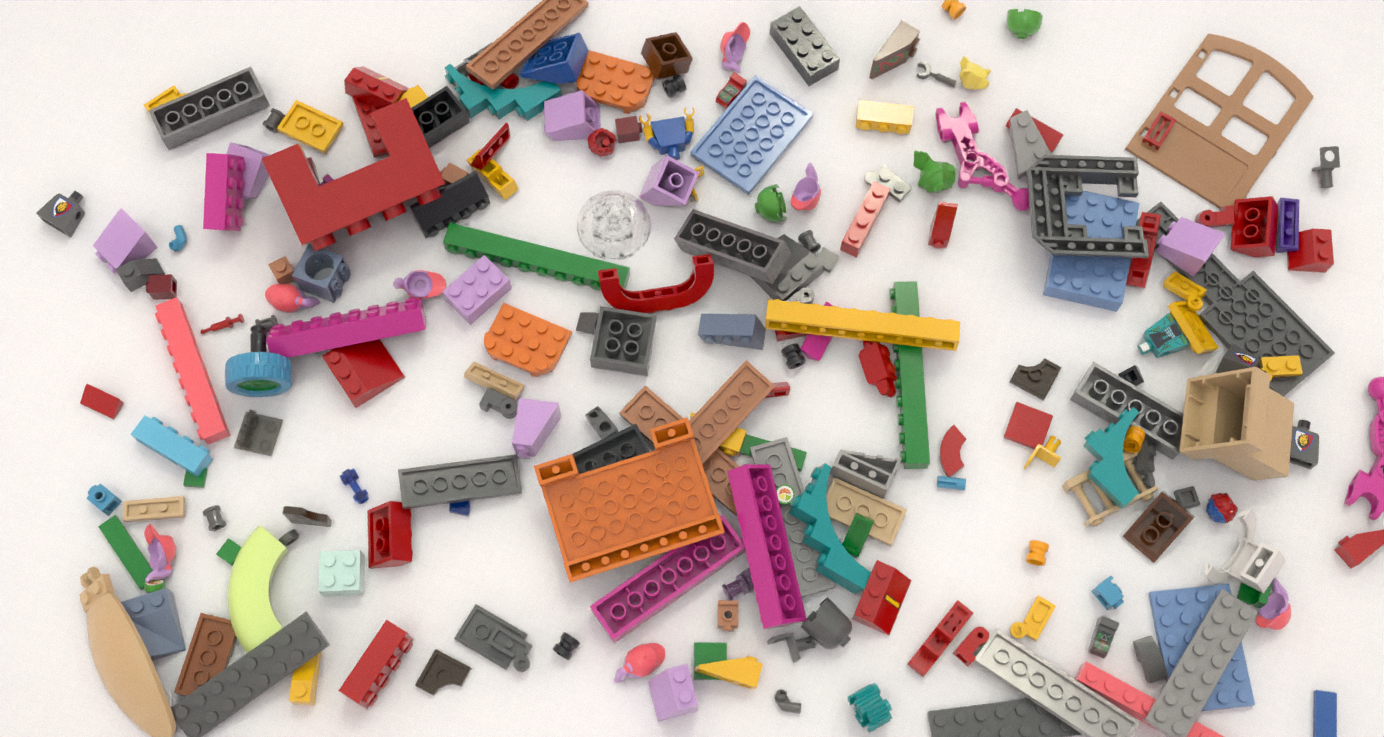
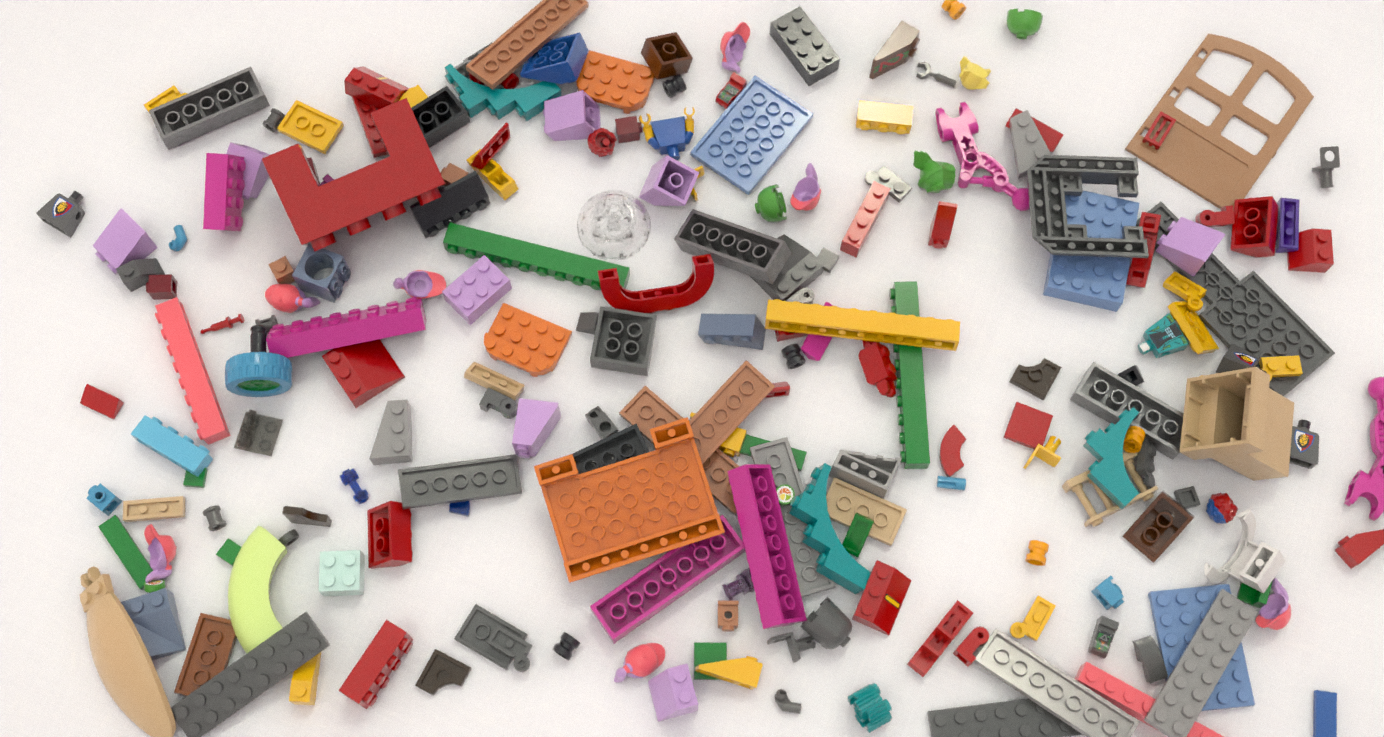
(394, 435): none -> light grey wedge
(809, 241): dark grey bush -> none

